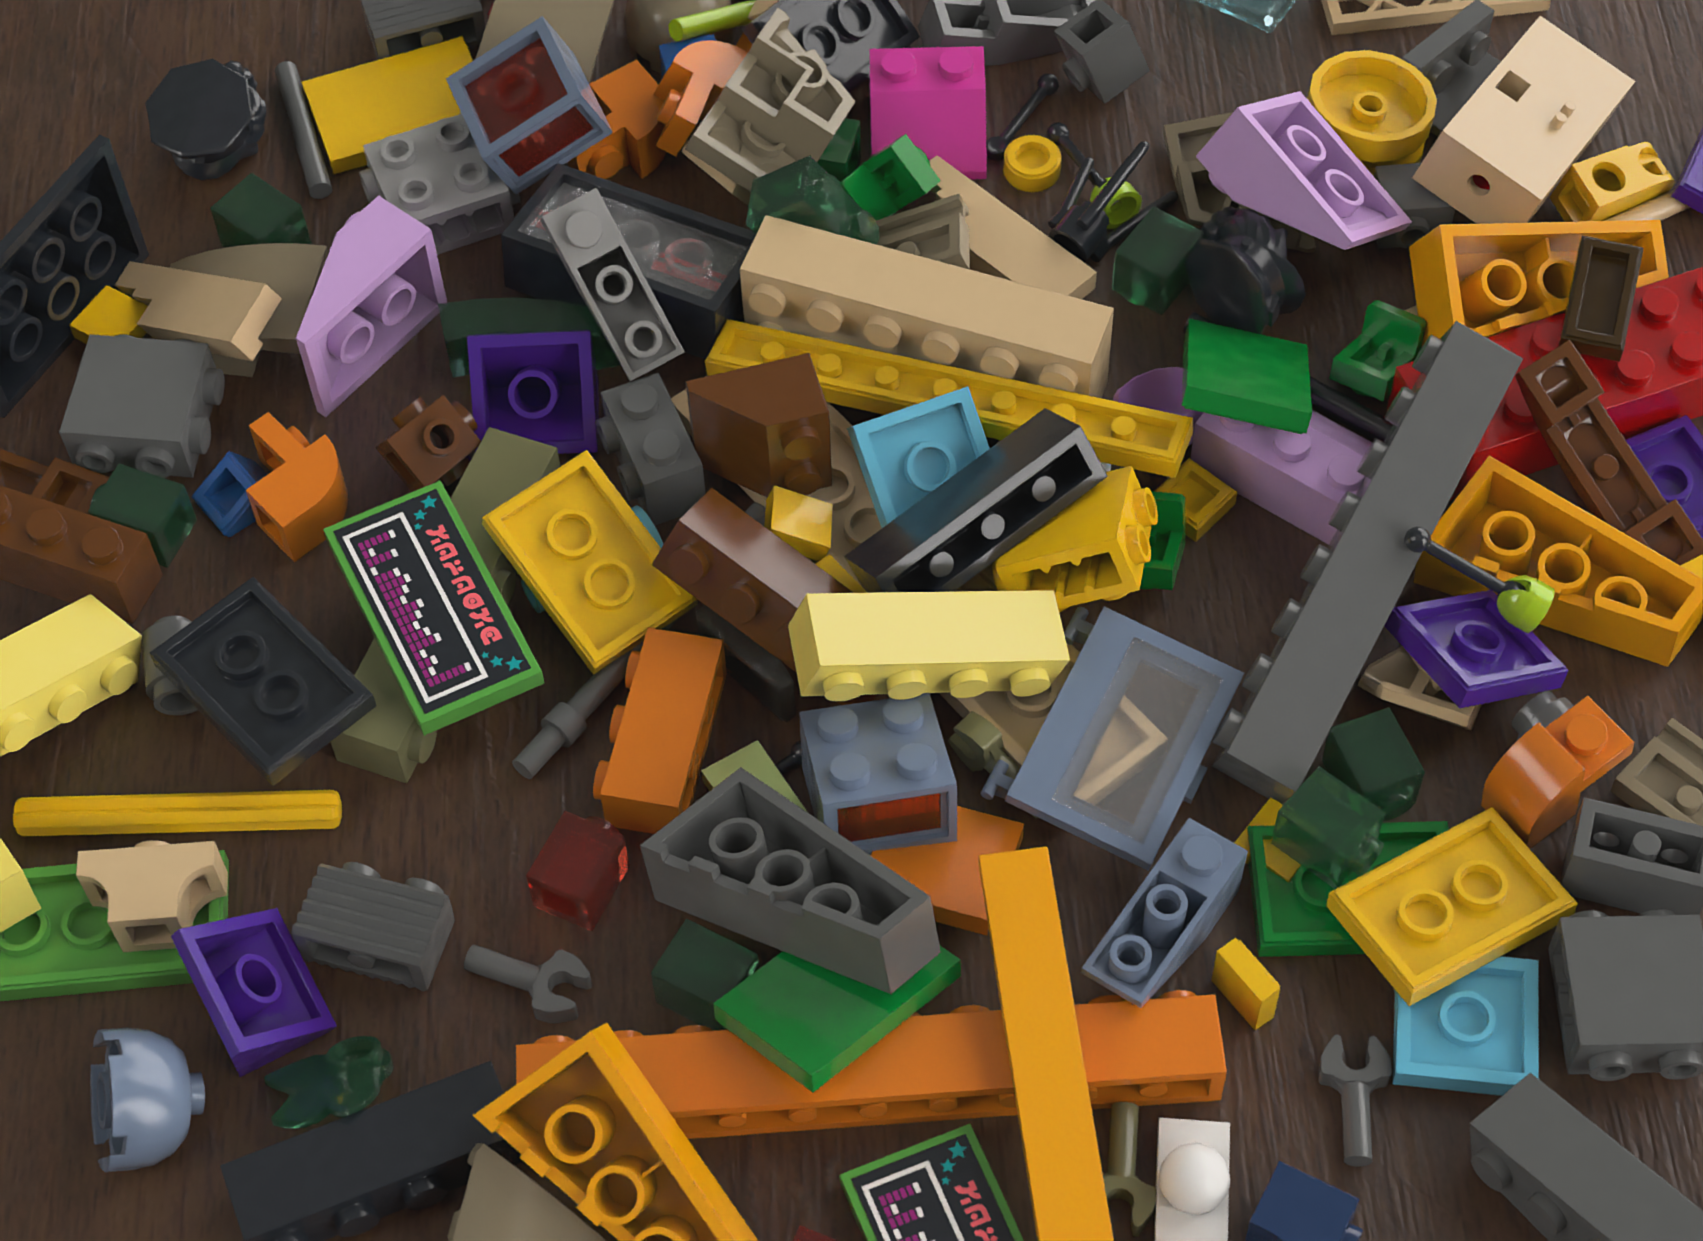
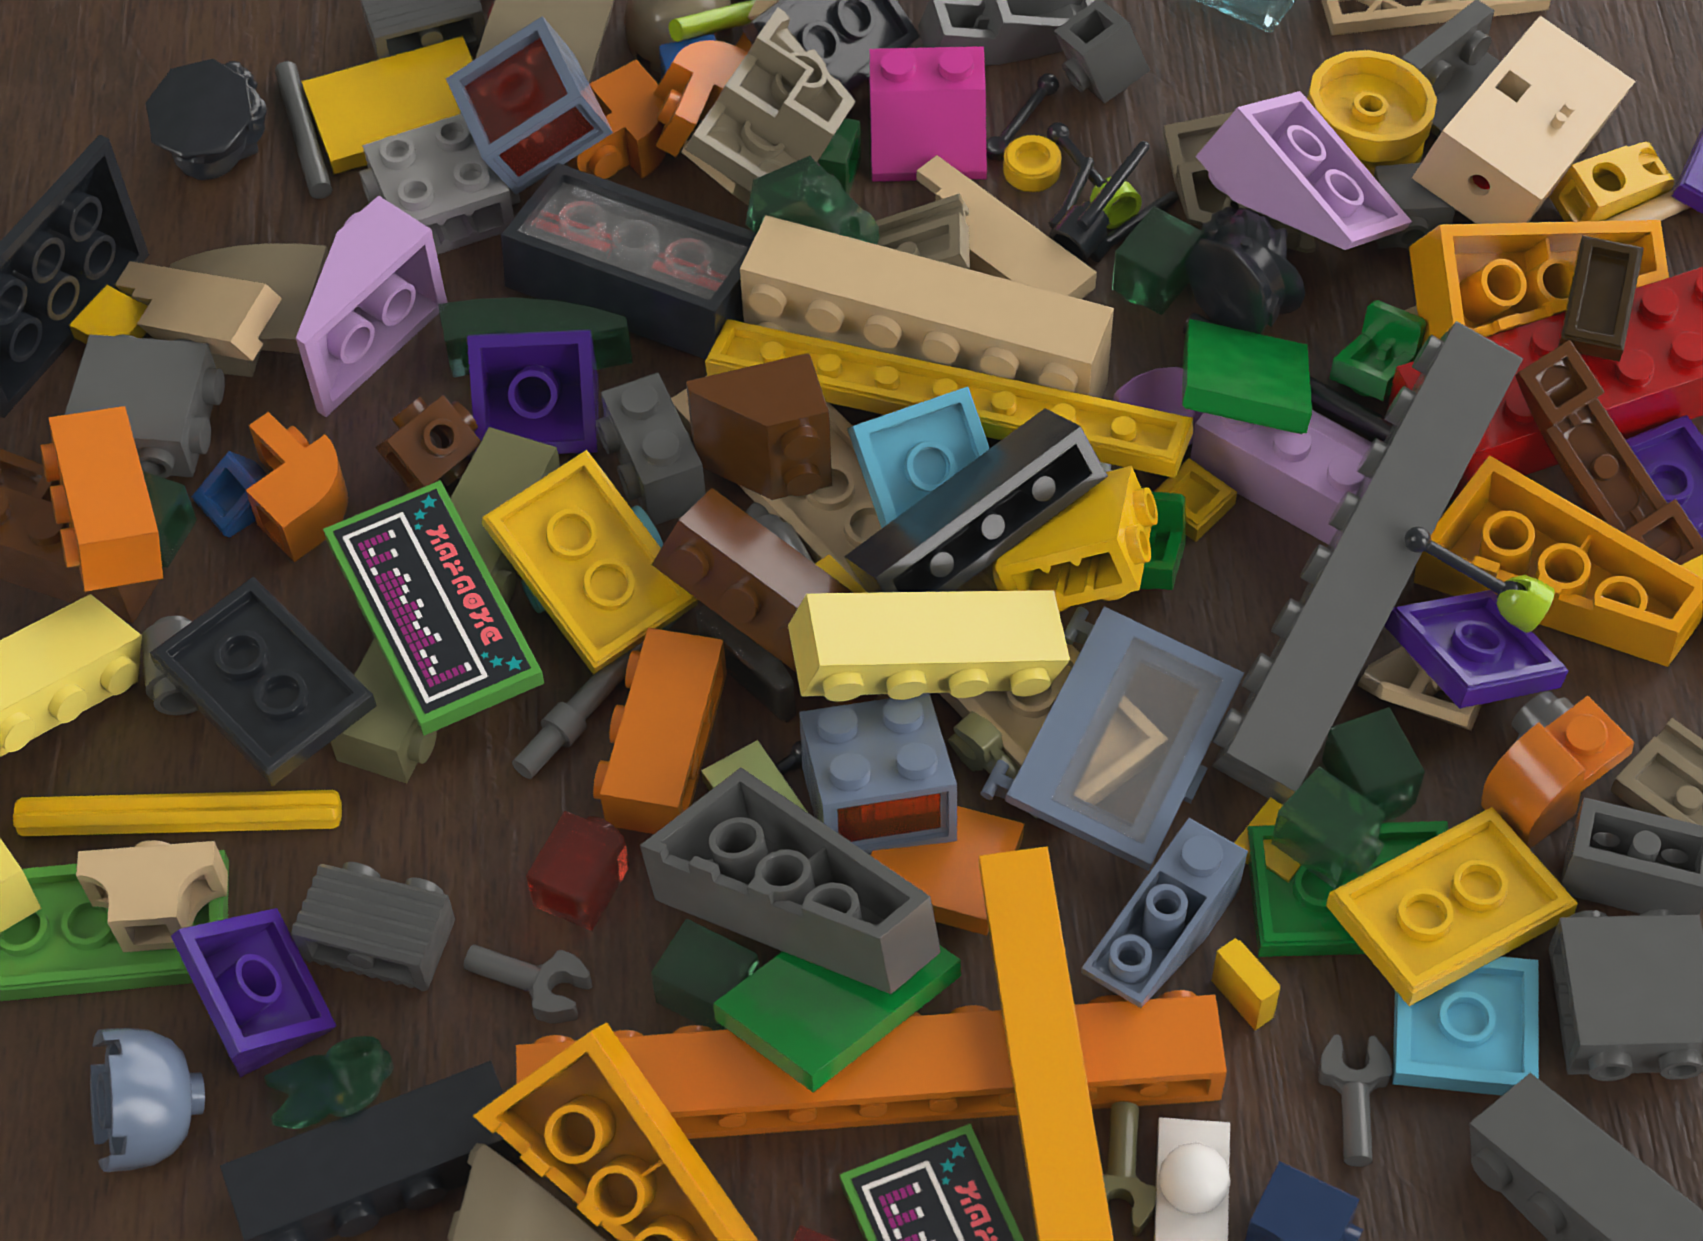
(102, 499): none -> orange brick
(258, 215): clear green brick -> none
(611, 284): light grey slope -> none
(800, 521): yellow tile -> none
(891, 179): green bracket -> none

